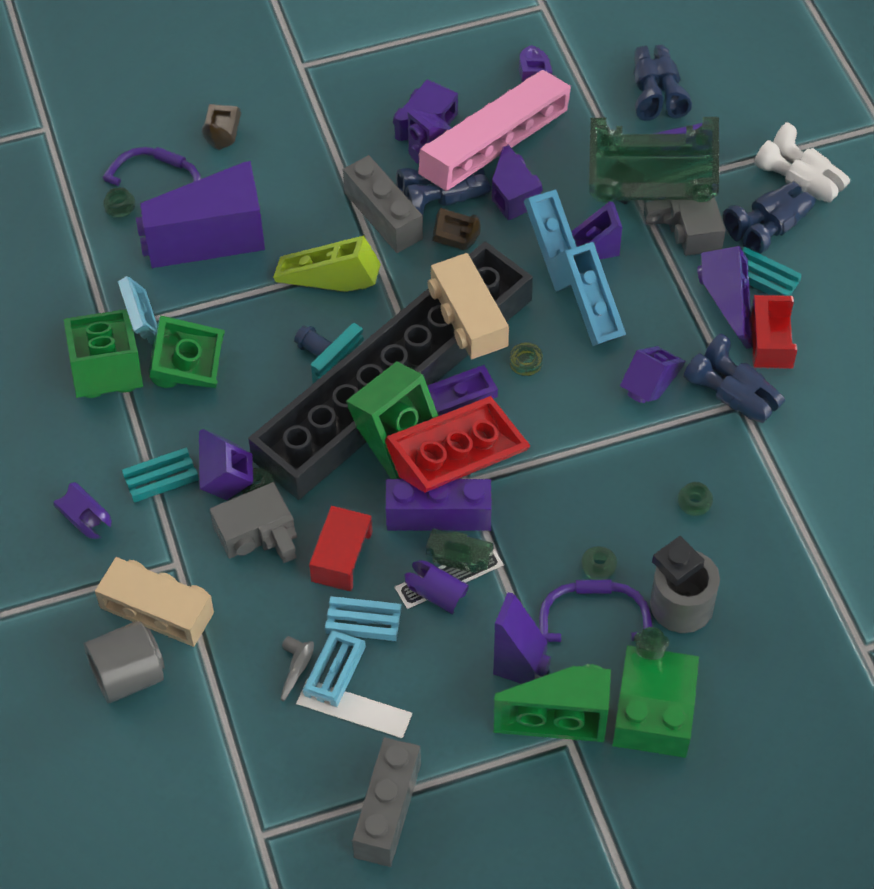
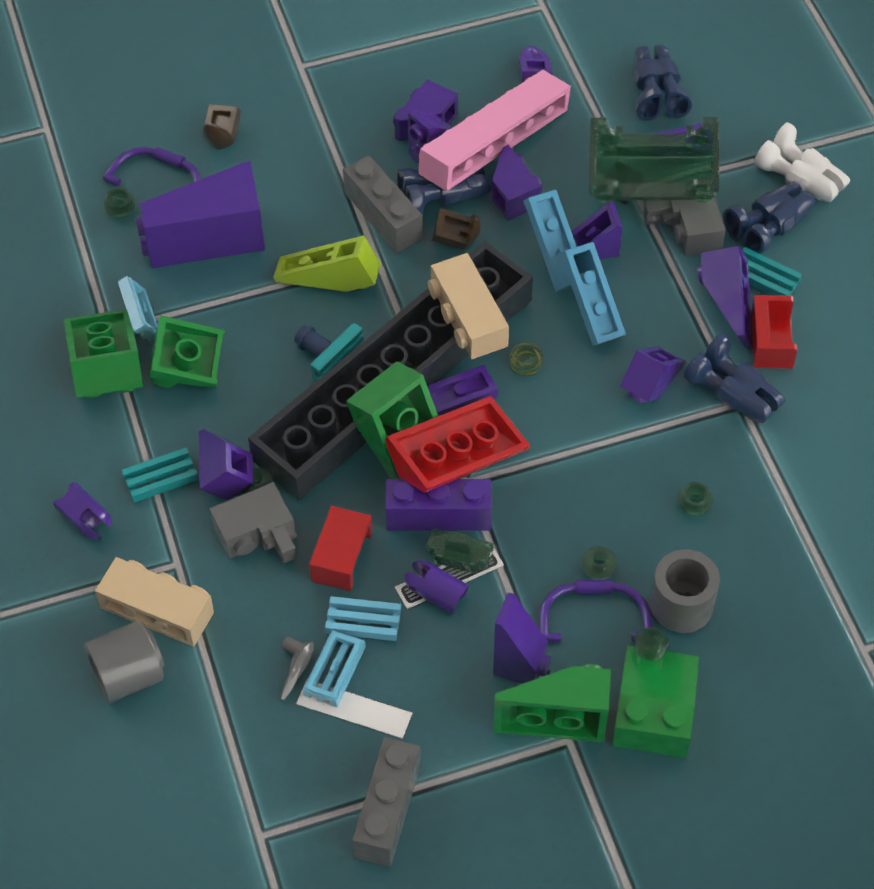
(678, 561): black plate -> none

